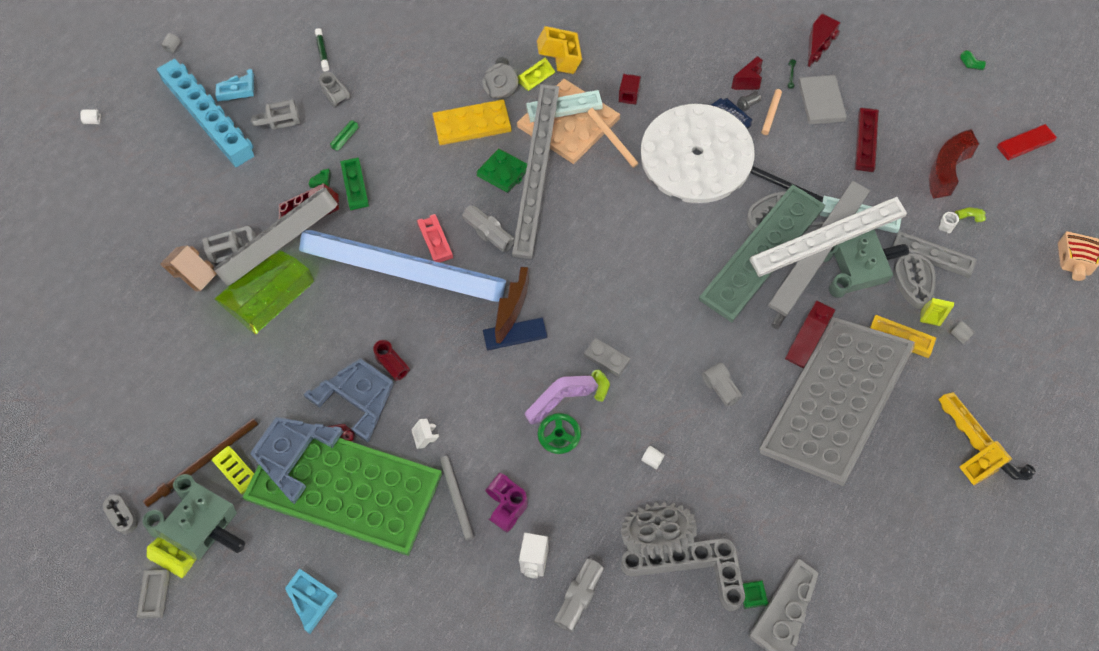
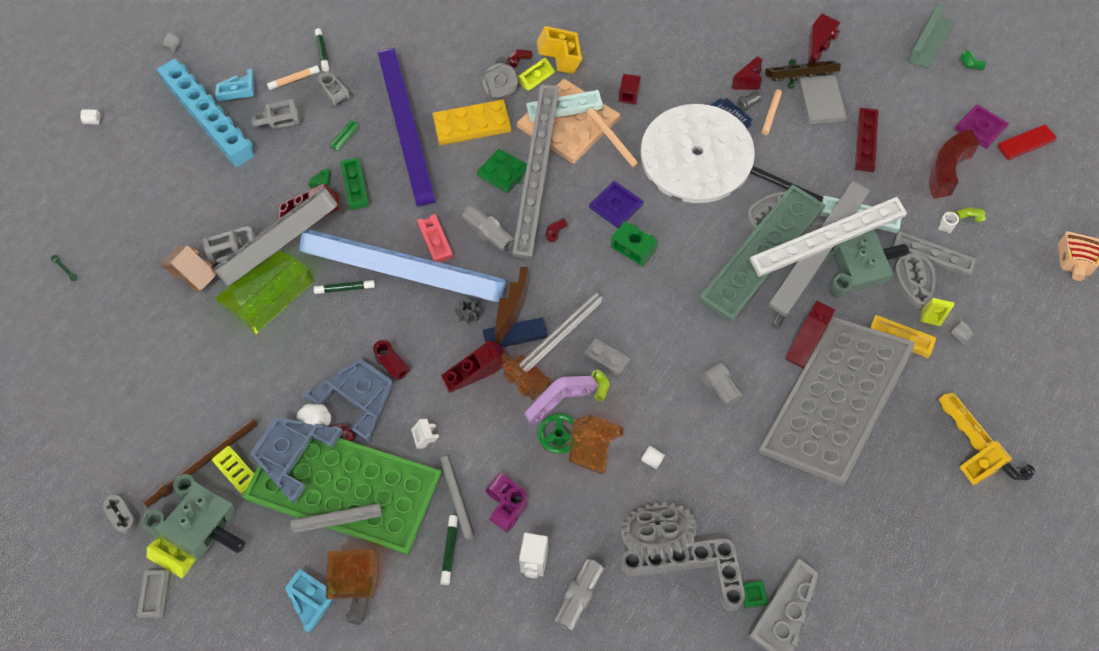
(55, 259): none -> clear green hinge
(294, 77): none -> light nougat bar
(314, 414): none -> white head
(336, 518): none -> light grey axle
(344, 286): none -> dark green bar
(352, 574): none -> clear orange slope
(356, 611): none -> dark grey pin
(406, 128): none -> dark purple beam
(449, 550): none -> dark green bar
(468, 310): none -> dark grey gear
(476, 366): none -> dark red slope
(517, 55): none -> dark red arm
(529, 383): none -> clear orange bracket
(553, 229): none -> dark red arm
(560, 332): none -> light grey axle
(591, 441): none -> clear orange bracket
(616, 204): none -> dark purple tile
(637, 252): none -> green brick
(807, 69): none -> dark brown plate
(931, 39): none -> sand green panel
(983, 124): none -> magenta tile

